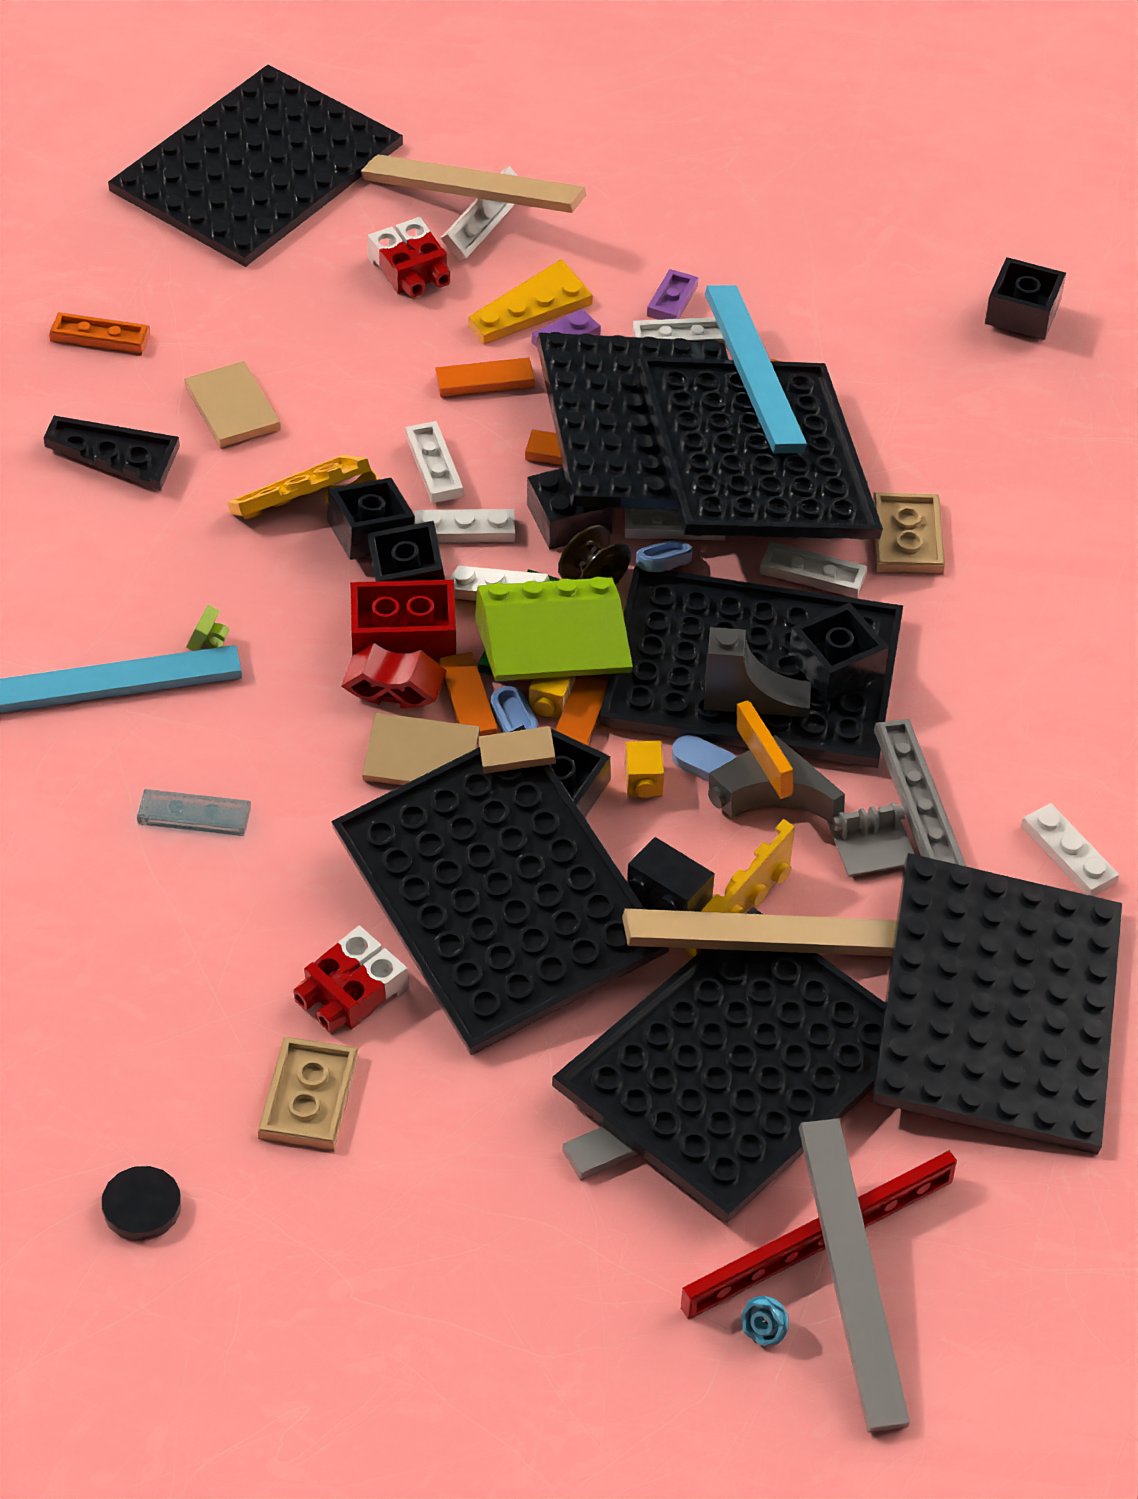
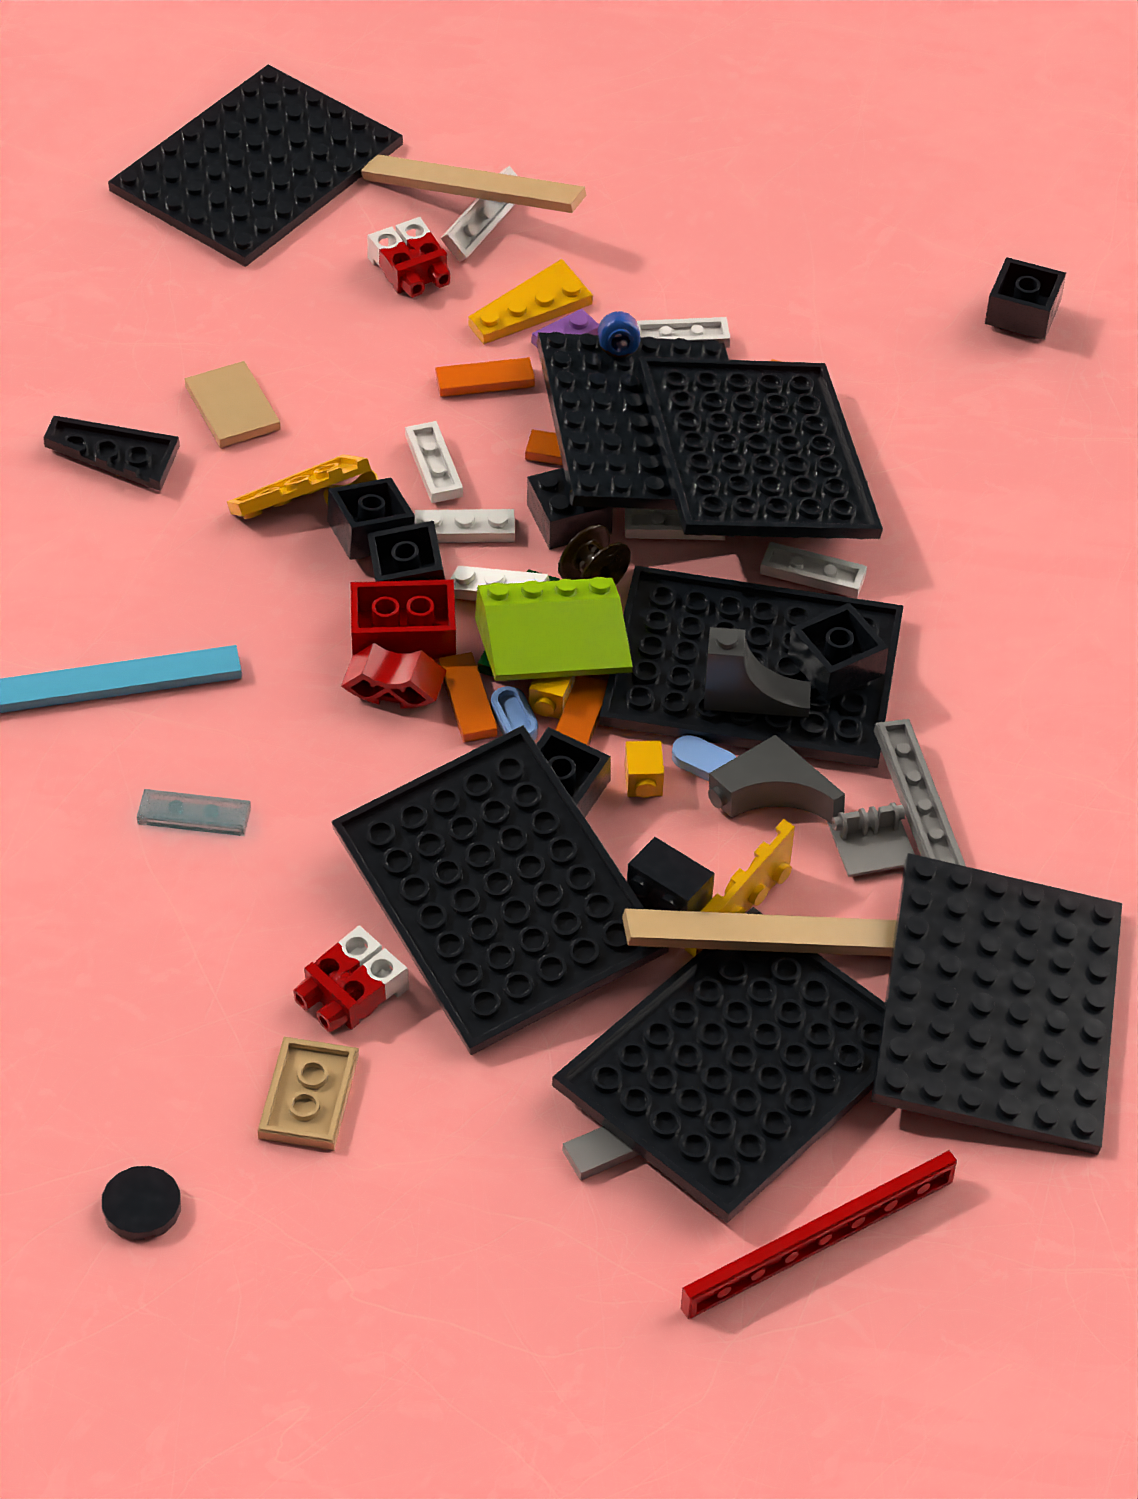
(99, 333): orange tile -> none
(208, 631): lime tile -> none
(410, 747): tan tile -> none
(517, 749): tan tile -> none
(619, 334): none -> blue head
(664, 556): light blue tile -> none
(672, 295): medium lavender plate -> none
(755, 369): medium azure tile -> none
(759, 1329): medium azure plate -> none
(765, 749): light orange tile -> none
(854, 1276): light grey tile -> none
(910, 533): tan tile -> none
(1070, 850): white plate -> none

